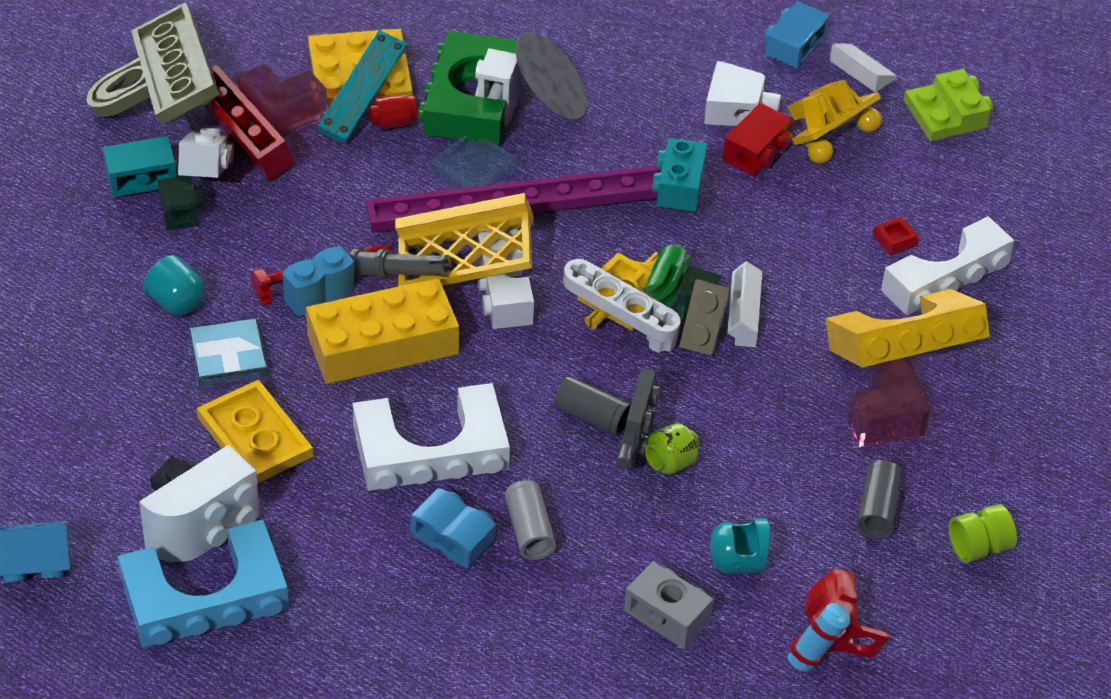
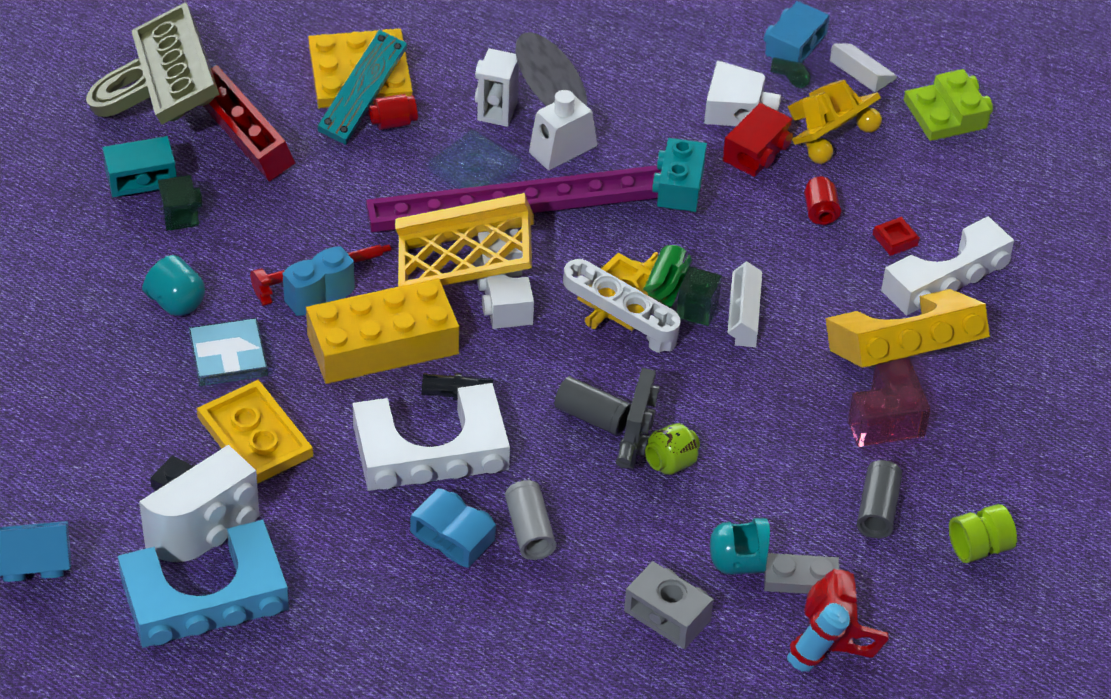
(205, 153): white brick -> none
(287, 103): clear pink brick -> none
(385, 263): dark grey pin -> none
(448, 385): none -> black pin
(451, 112): green arch -> none
(562, 131): none -> white torso
(704, 317): dark tan plate -> none
(794, 71): none -> arm
(796, 572): none -> light grey plate
(822, 201): none -> red brick

